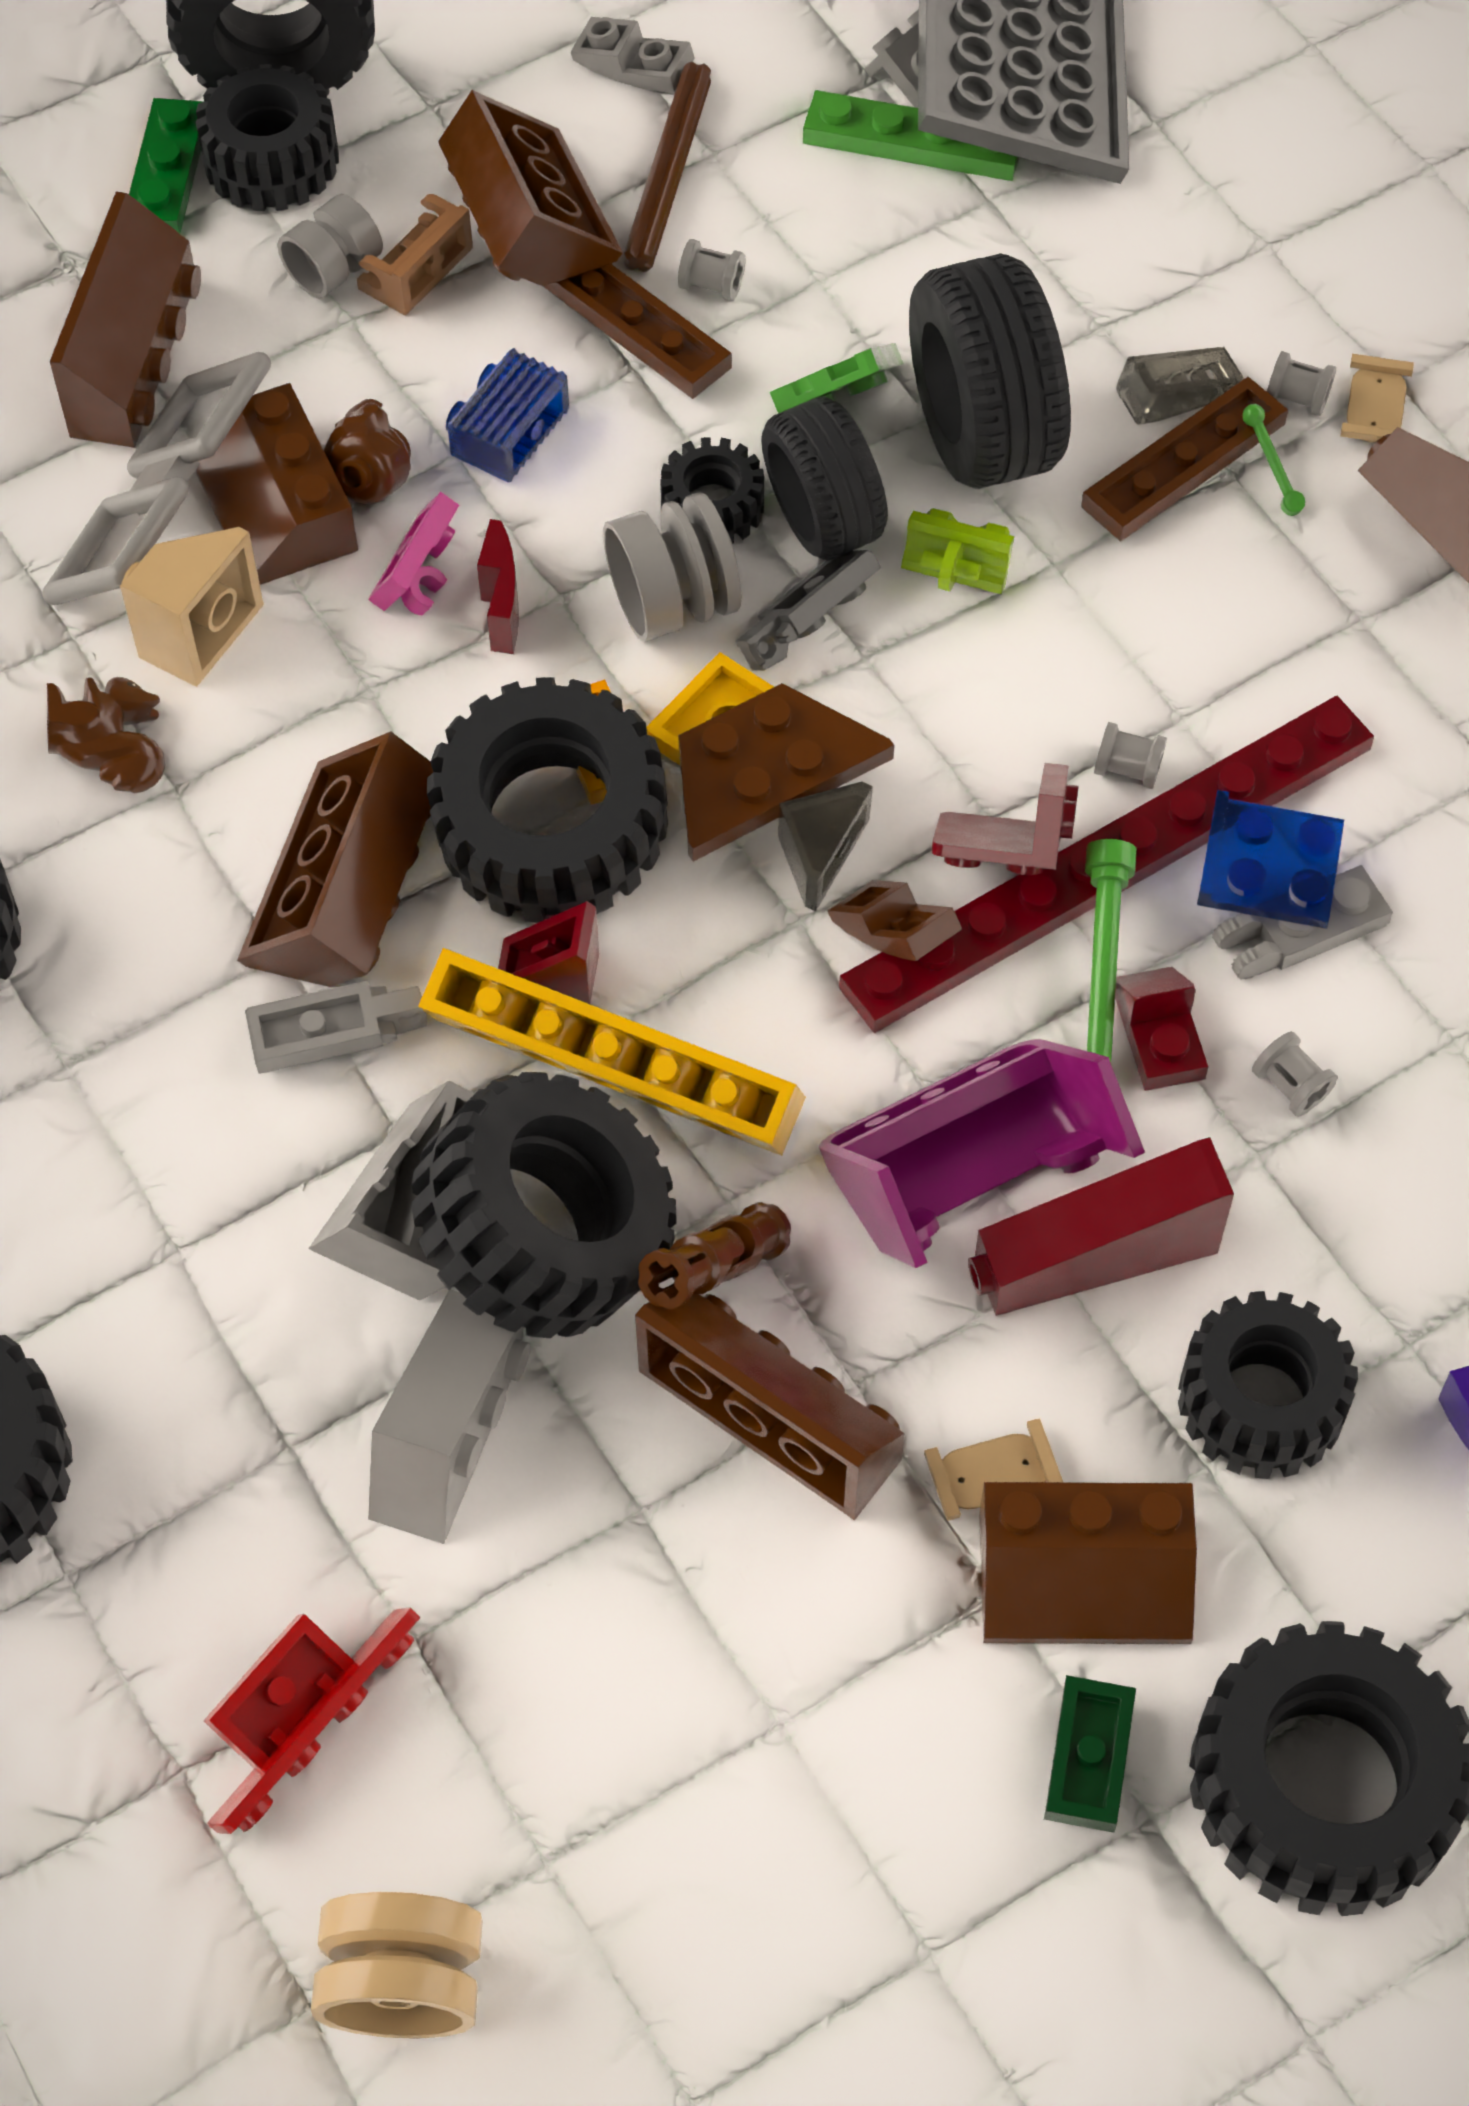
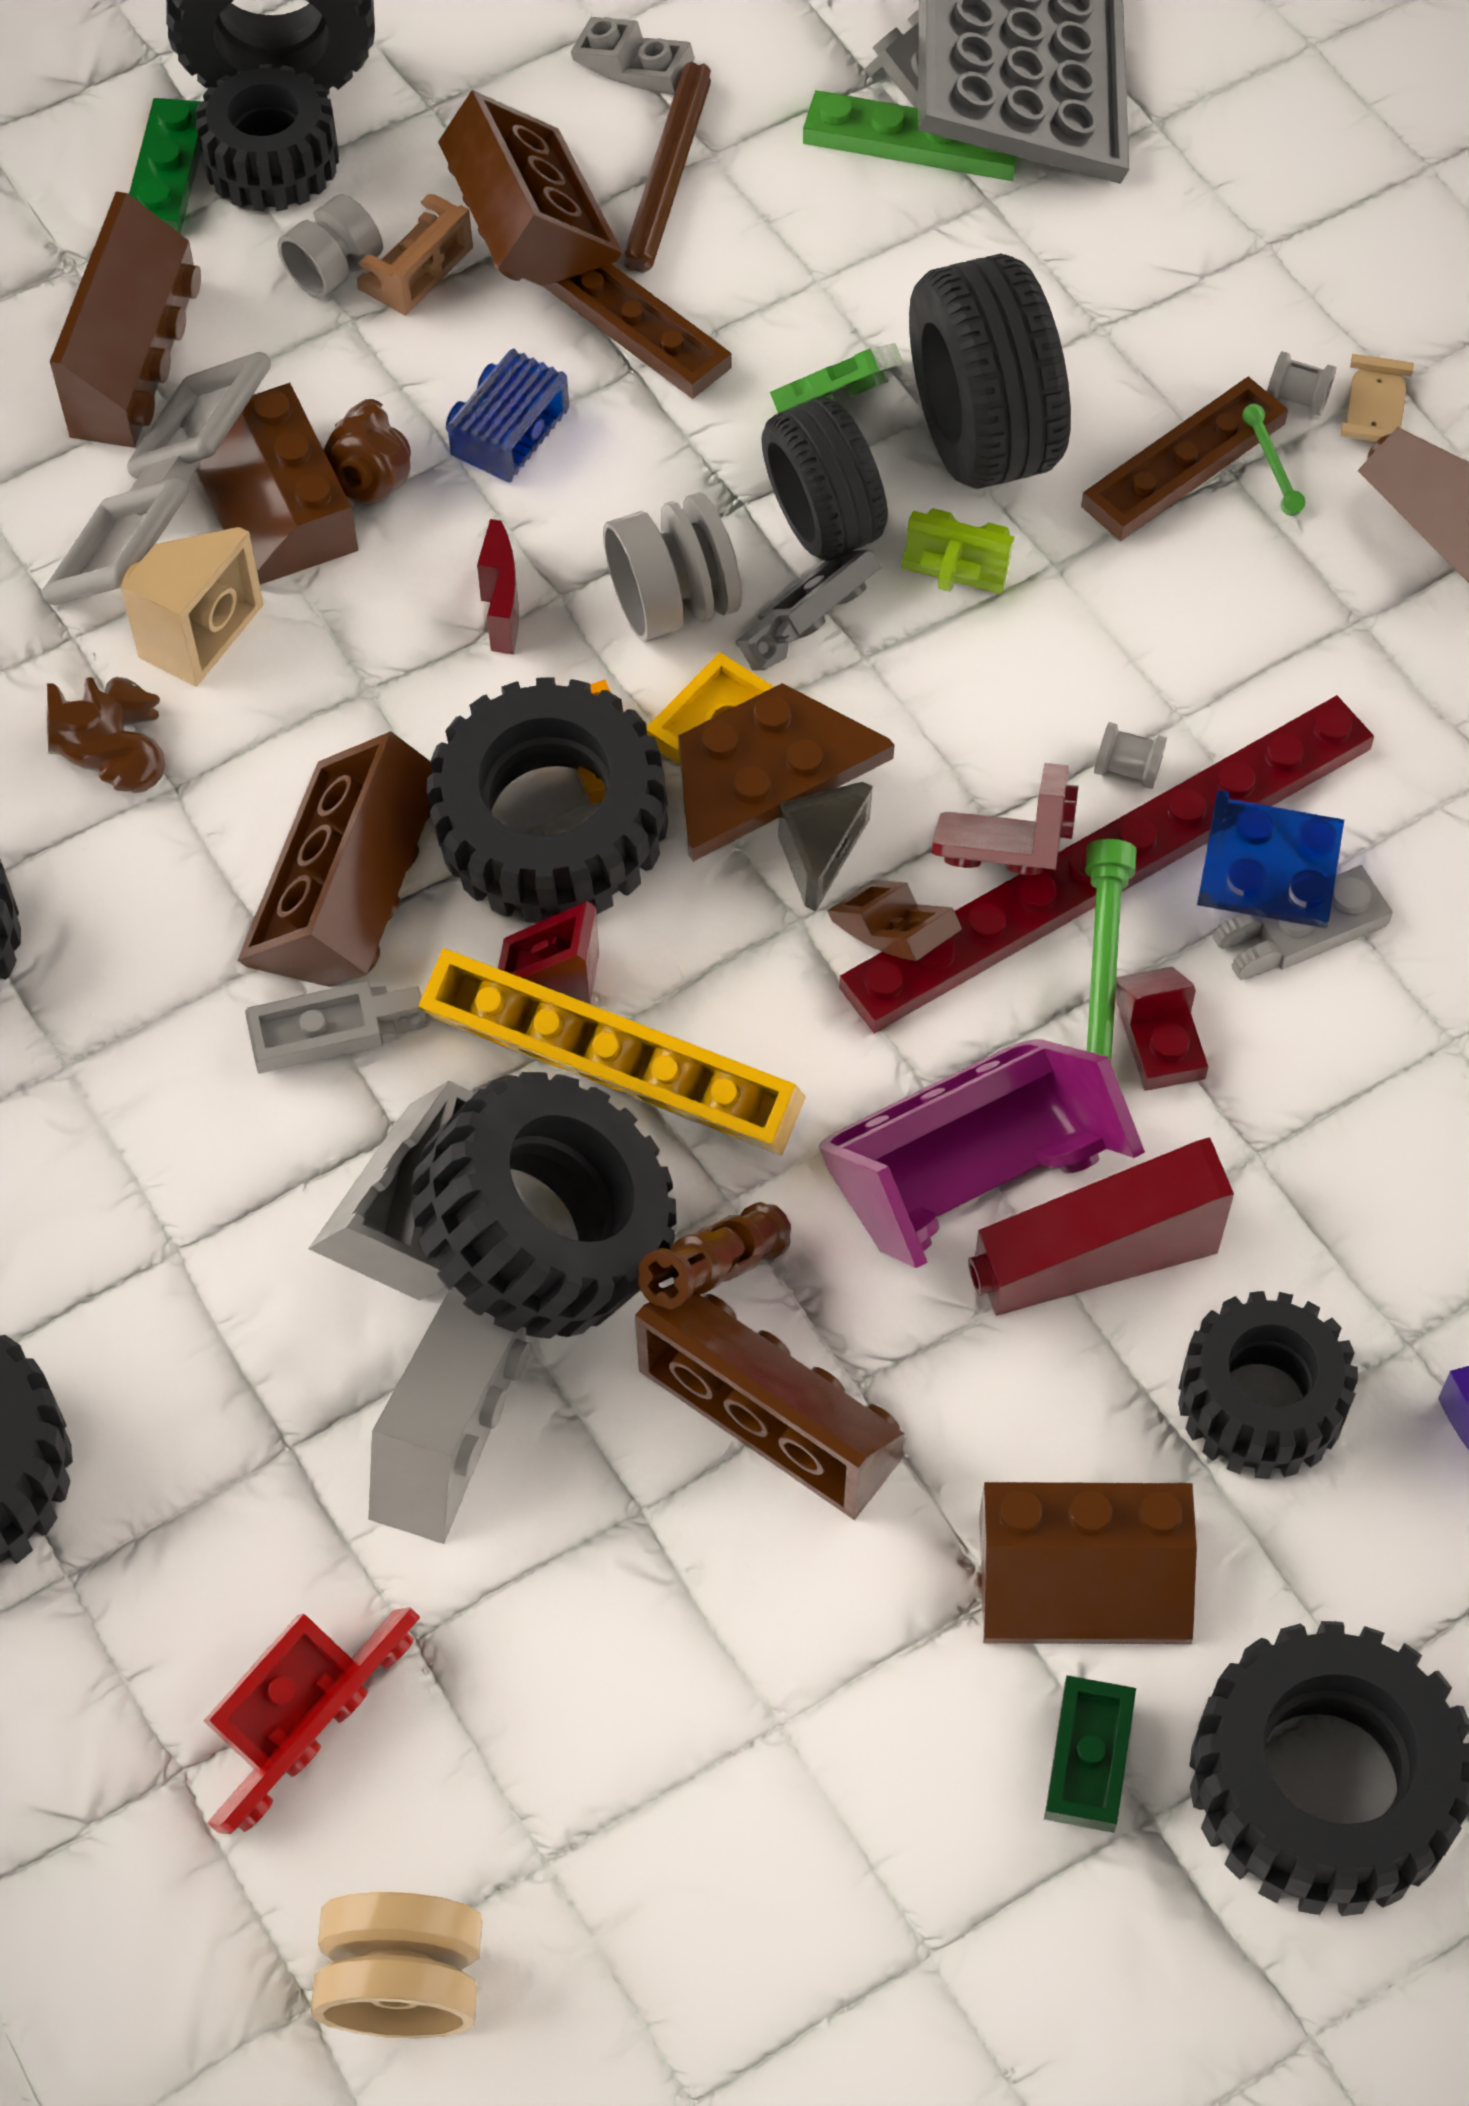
(402, 576): dark pink plate -> none
(711, 269): light grey bush -> none
(720, 467): black tyre -> none
(991, 1461): tan piece -> none
(1151, 400): clear smoke slope -> none
(1294, 1073): light grey bush -> none

